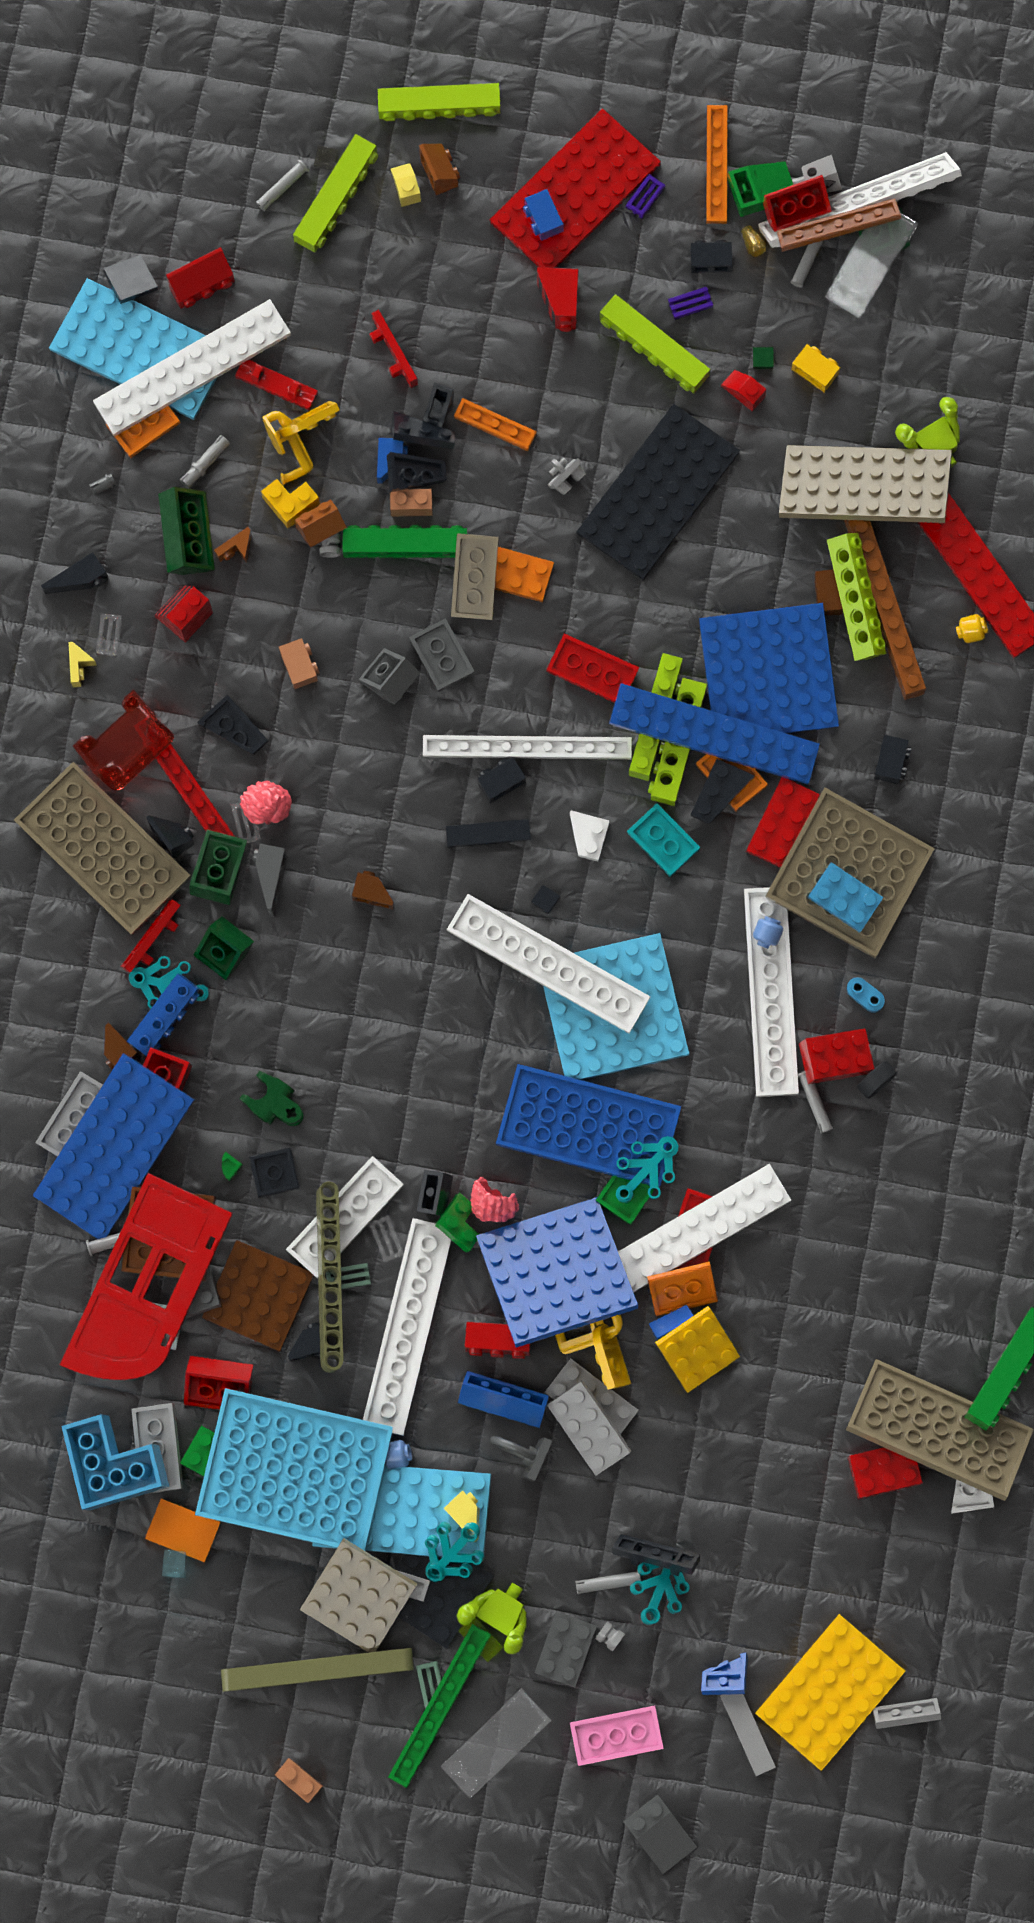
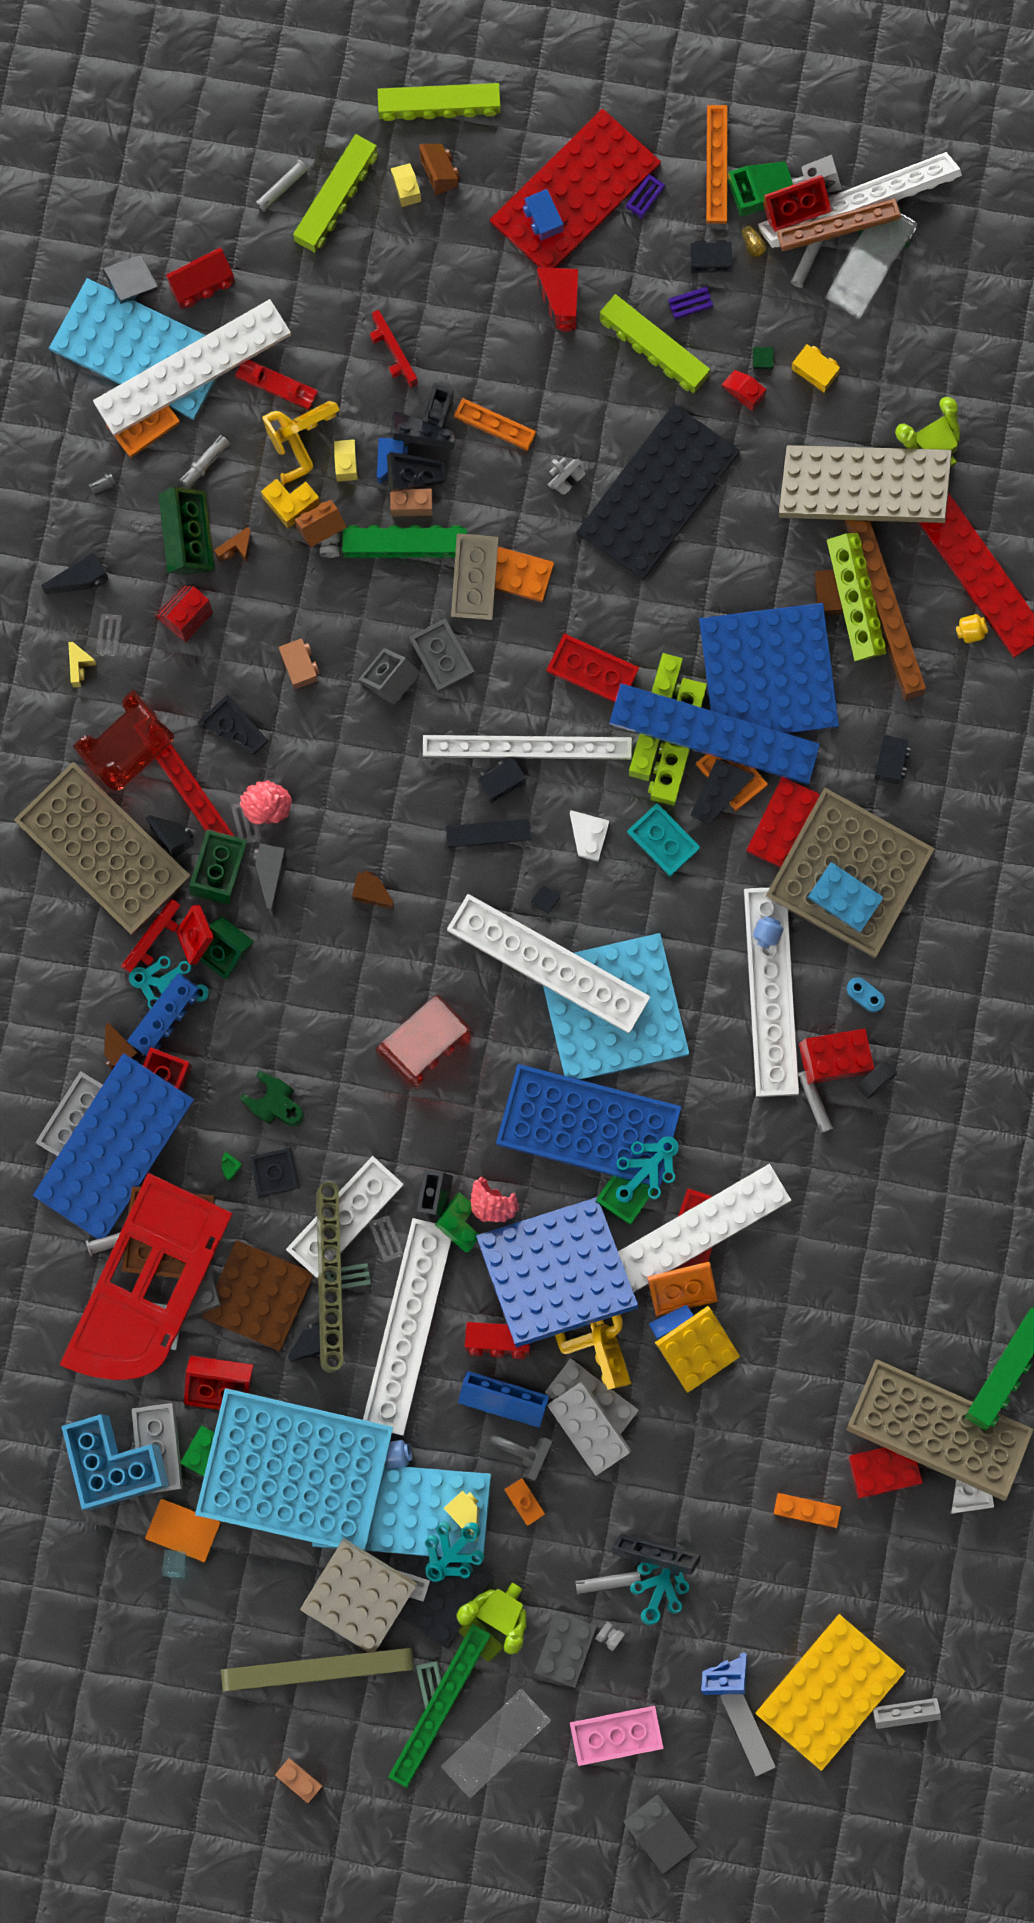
(194, 934): none -> red plate
(345, 460): none -> light yellow slope
(423, 1041): none -> clear red windscreen
(524, 1502): none -> orange plate
(807, 1510): none -> orange plate

